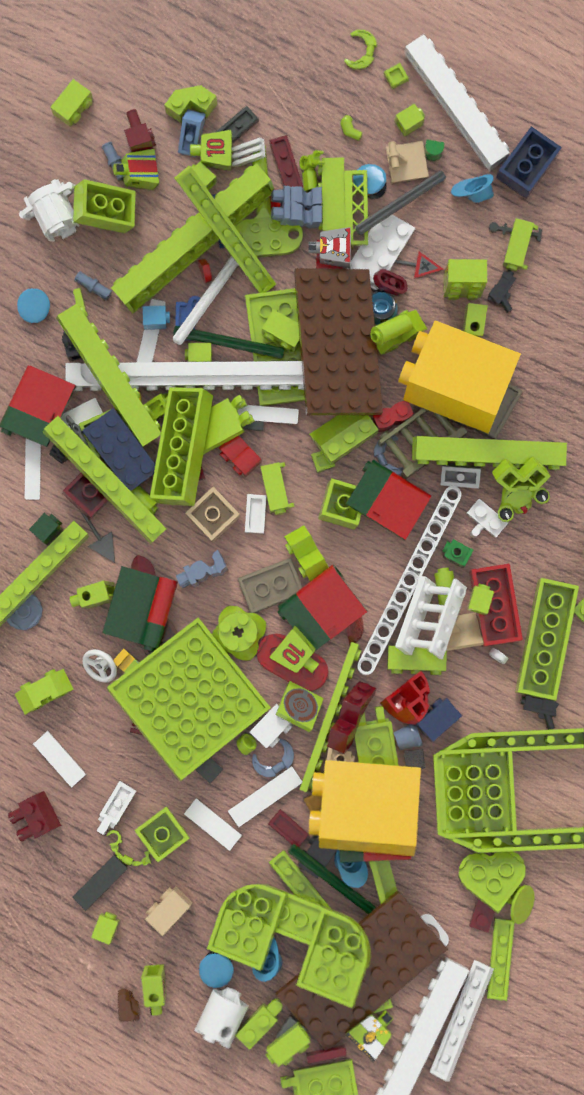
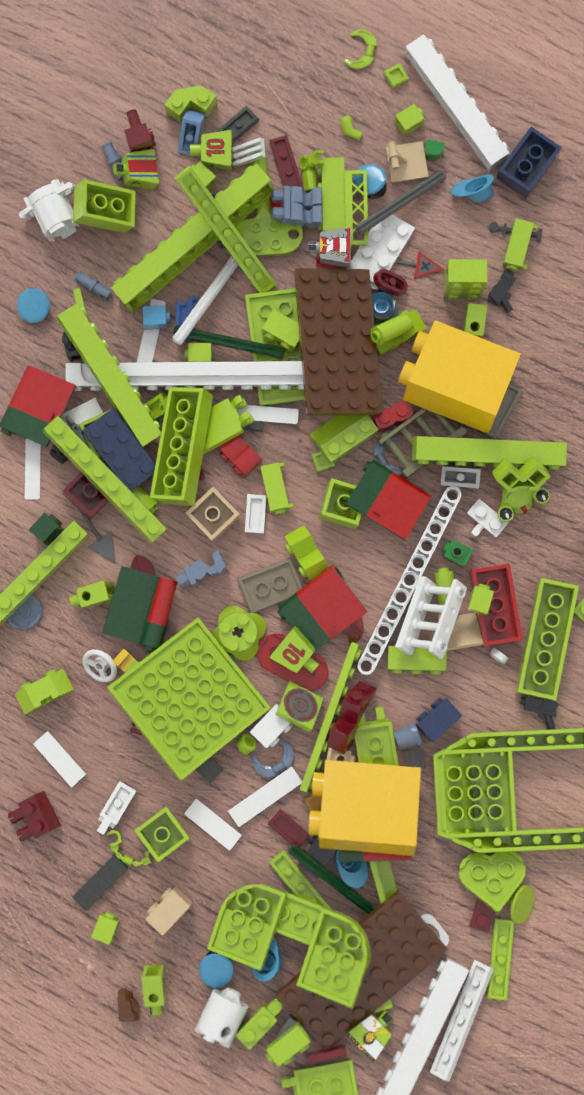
(72, 103): lime brick -> none
(205, 270): red tile -> none
(409, 700): red brick -> none

